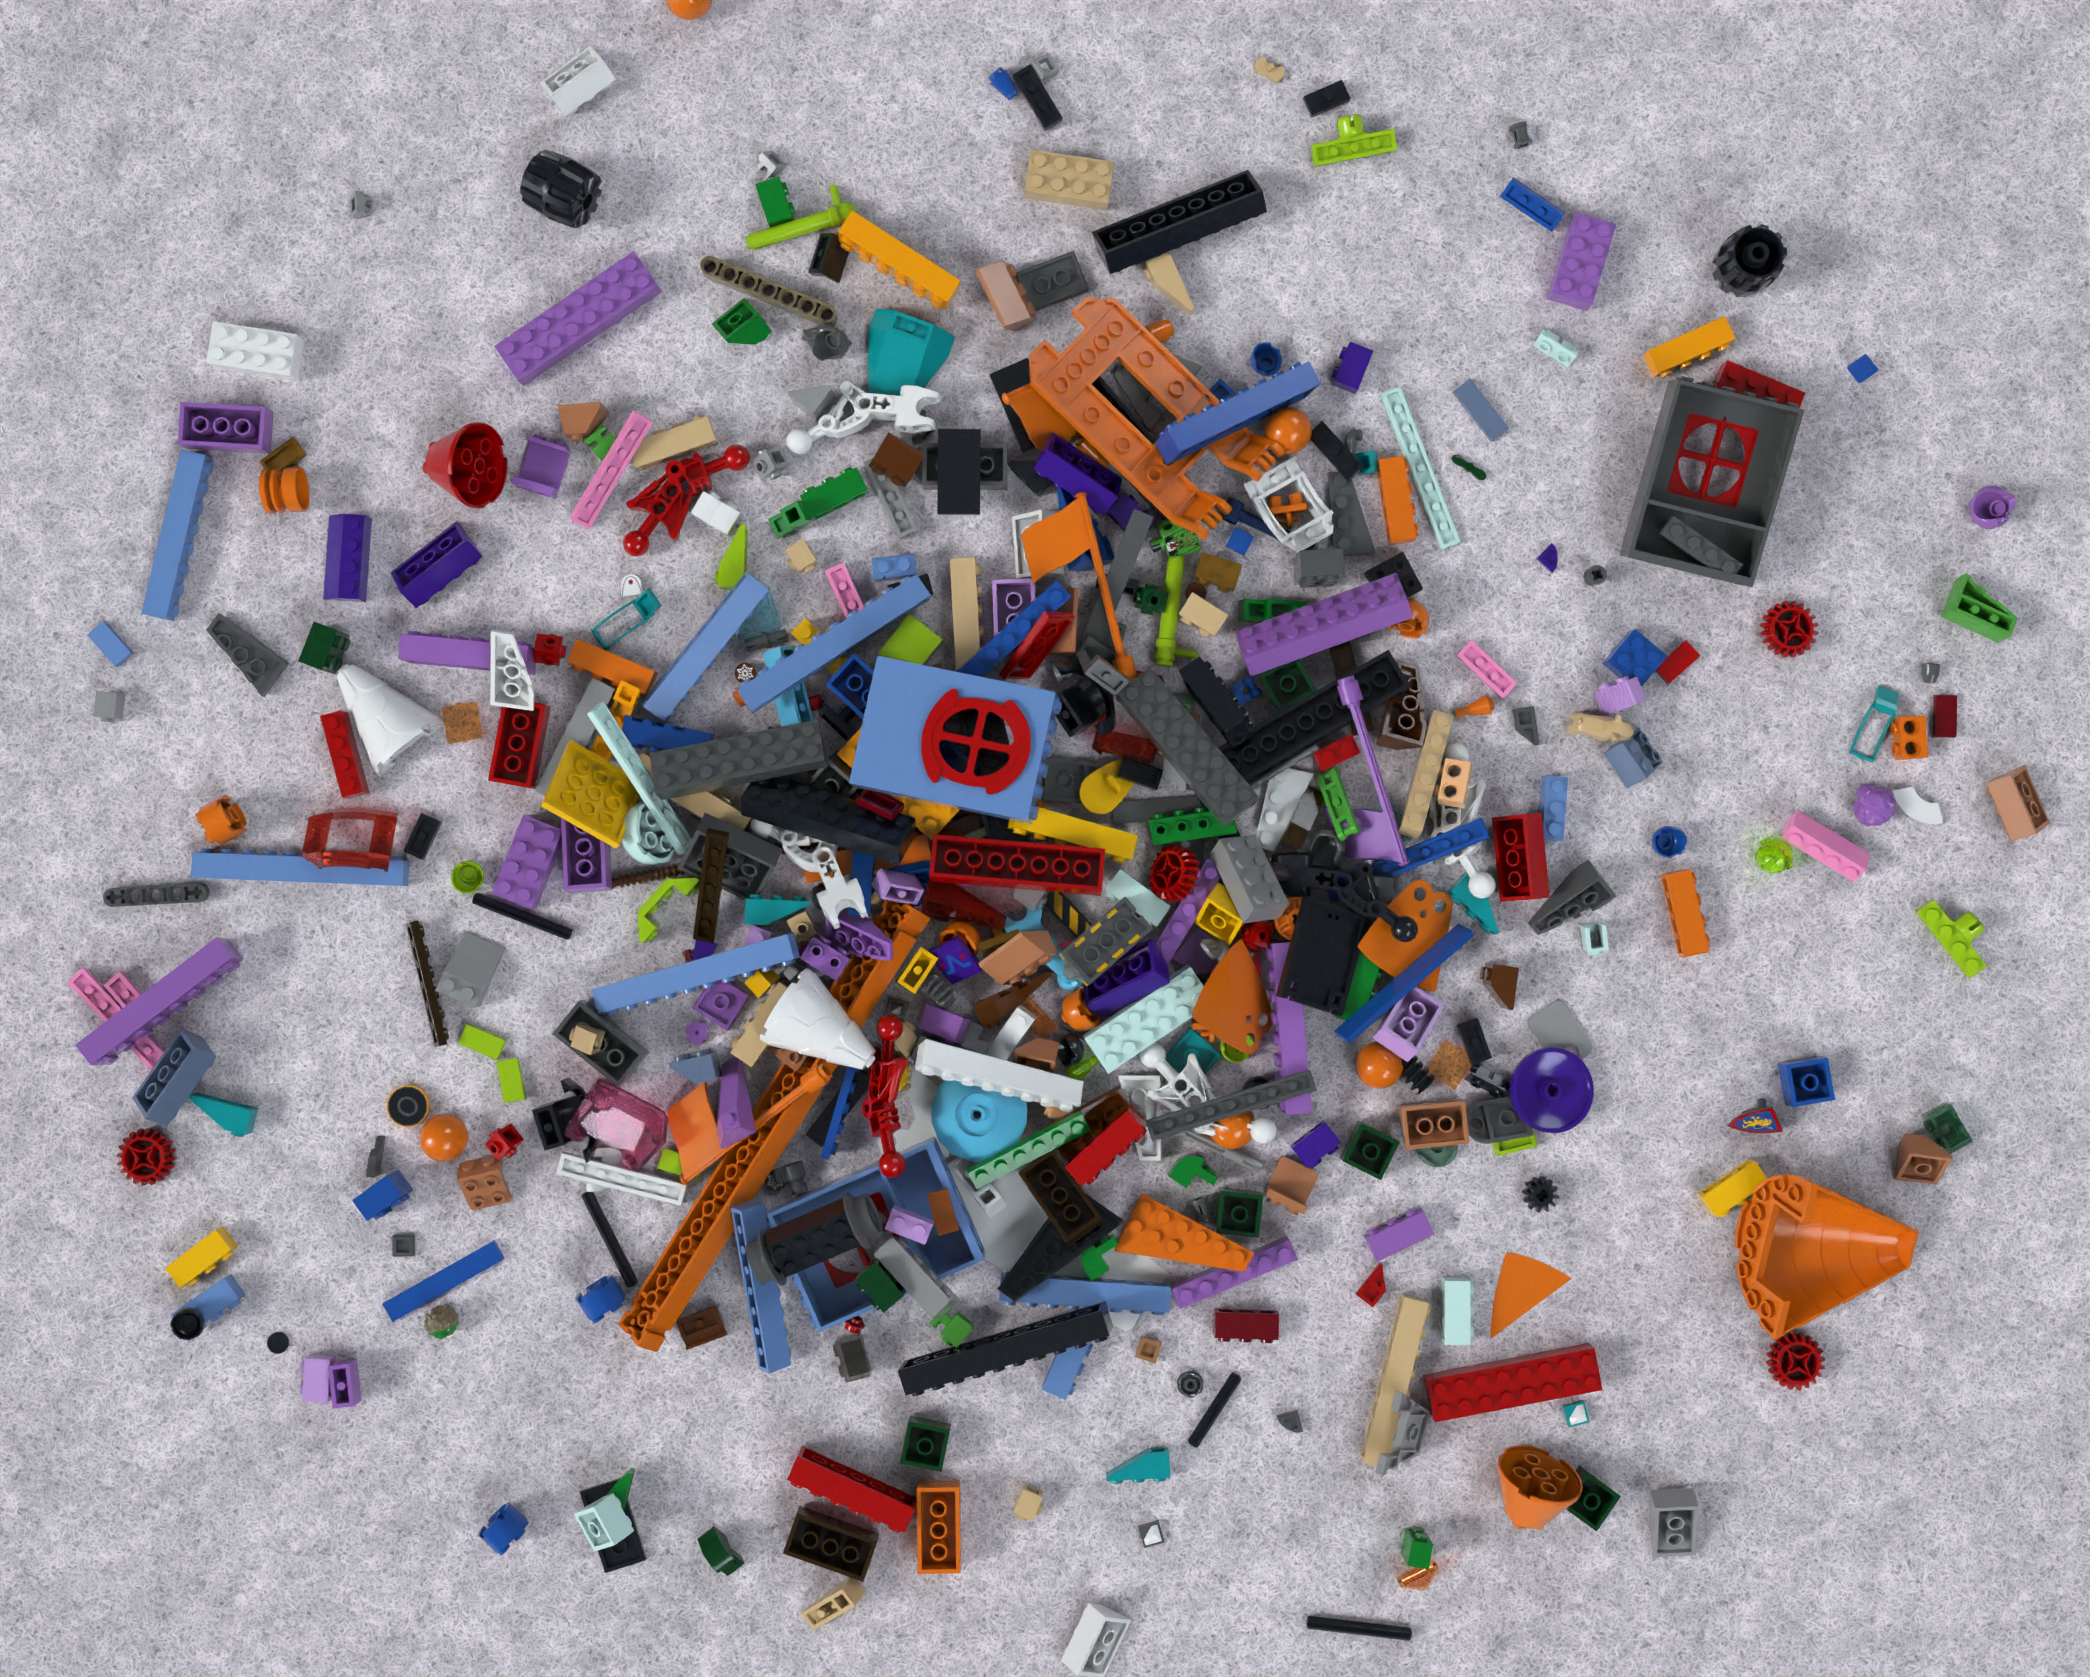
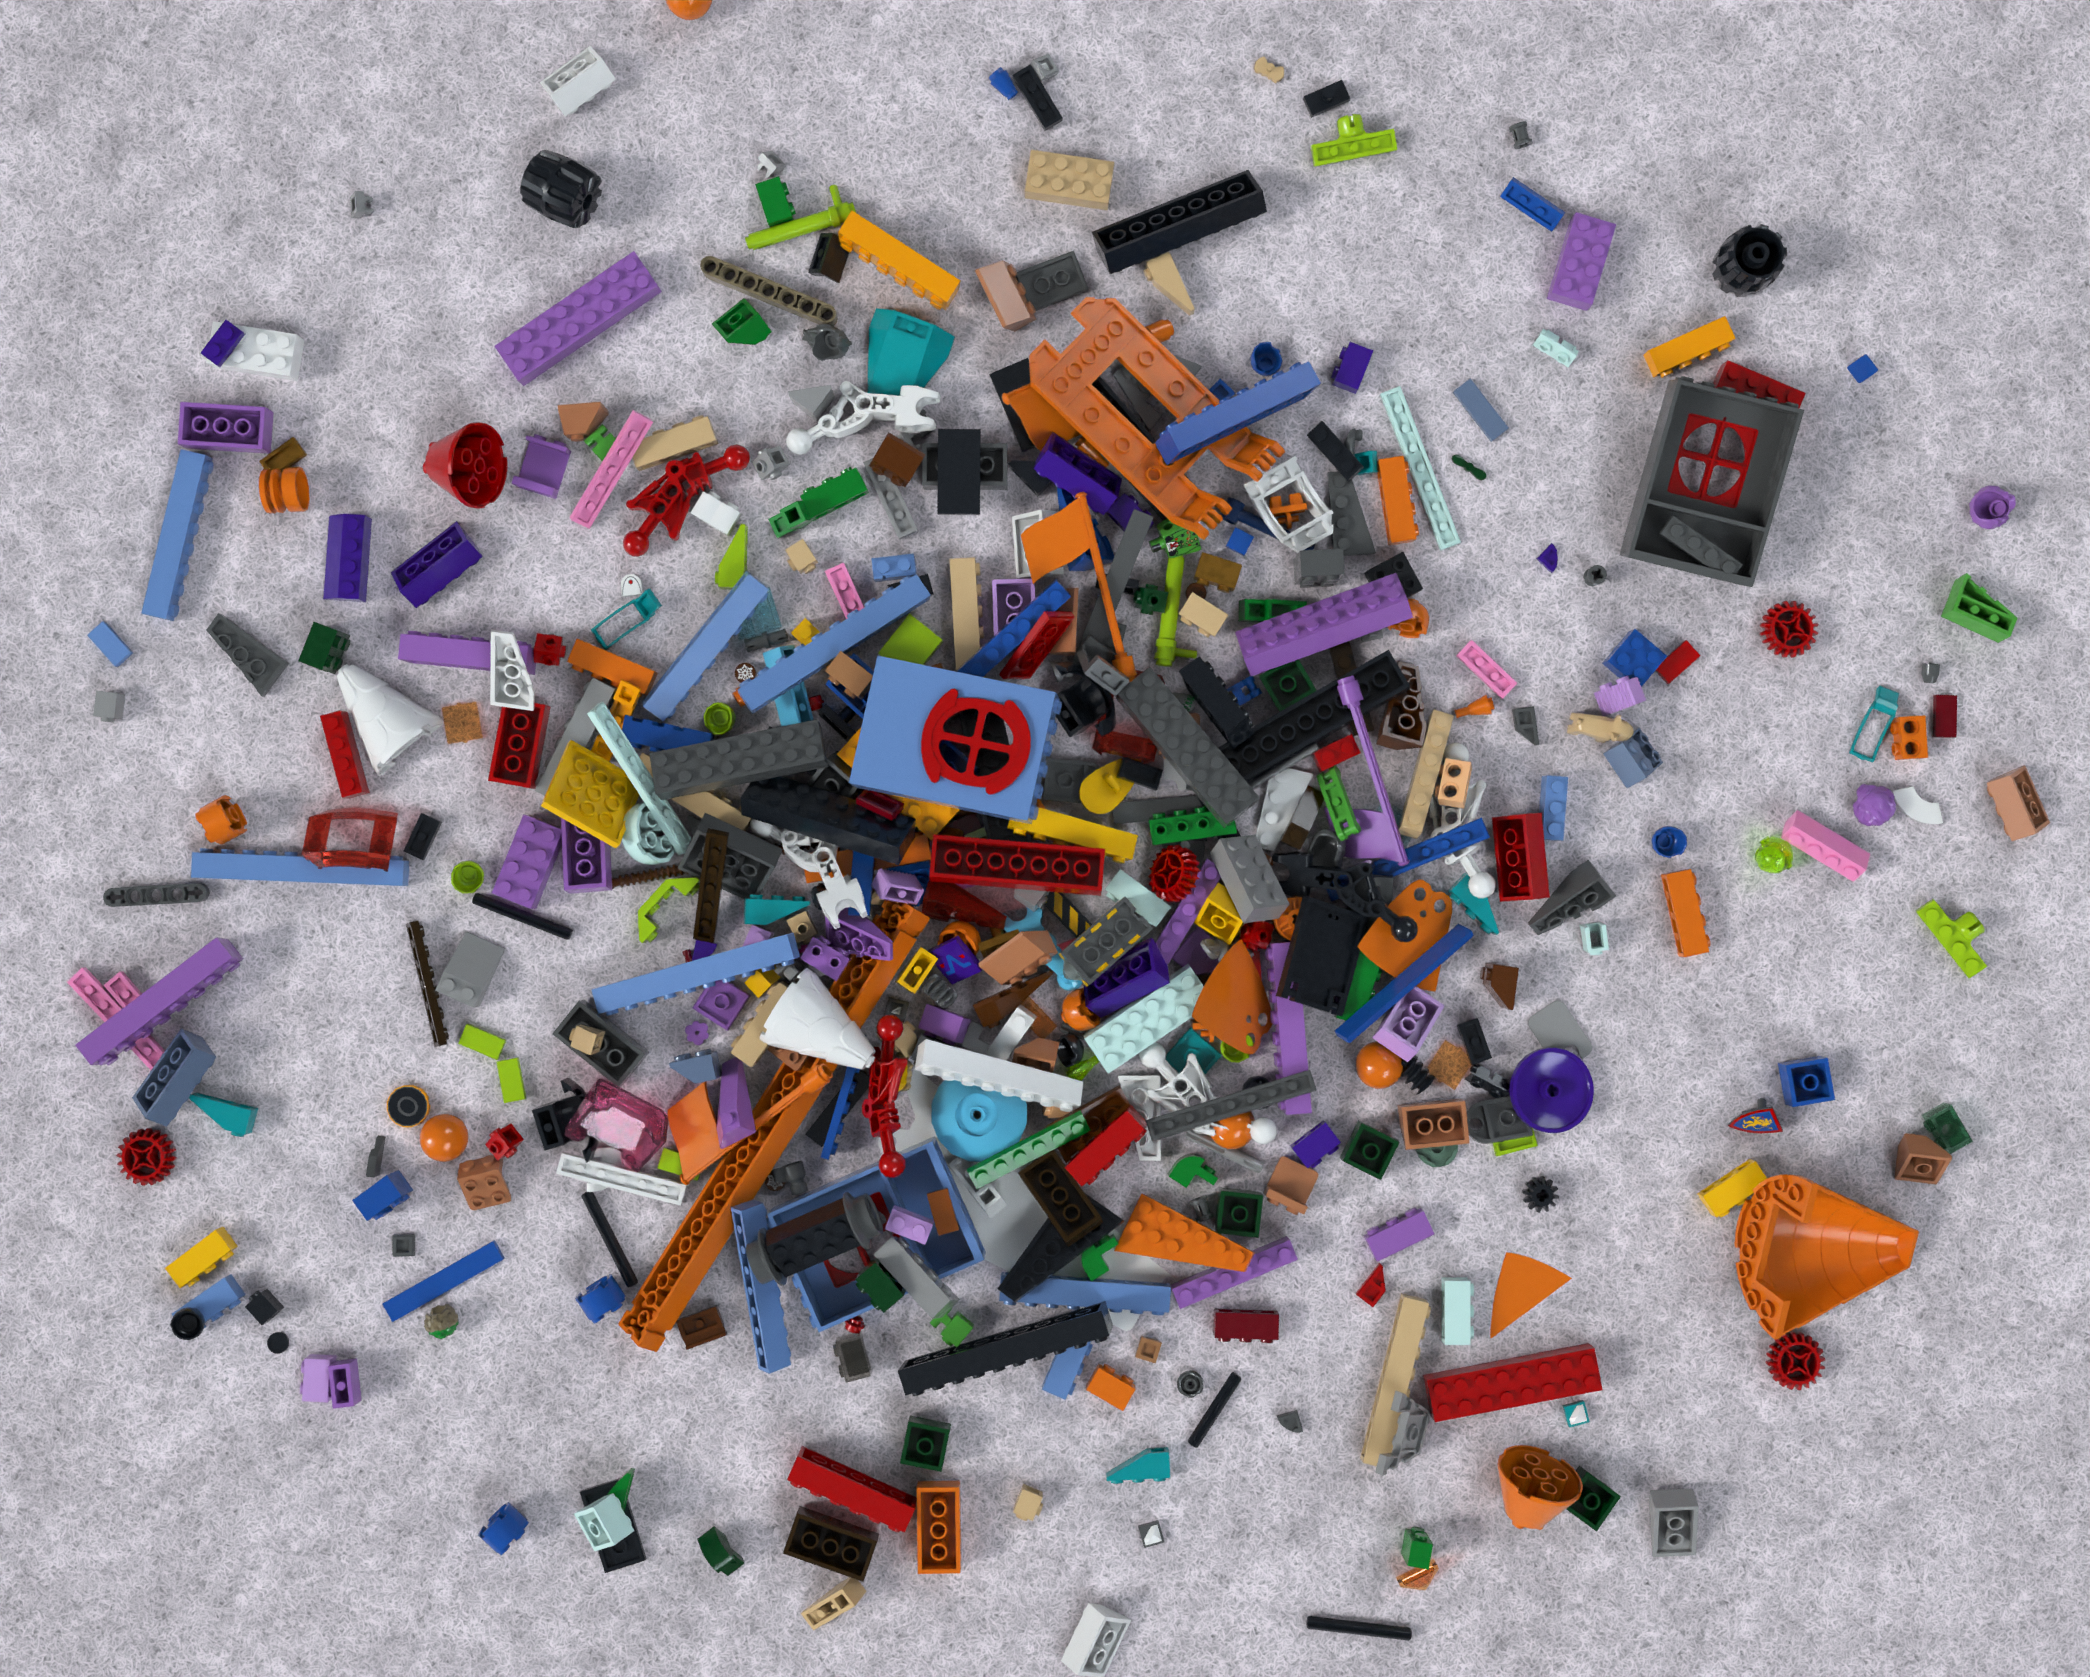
(222, 343): none -> dark purple plate
(263, 1306): none -> black brick
(719, 718): none -> lime hair
(850, 675): none -> medium nougat brick
(1111, 1386): none -> orange brick
(1289, 428): orange piece -> none

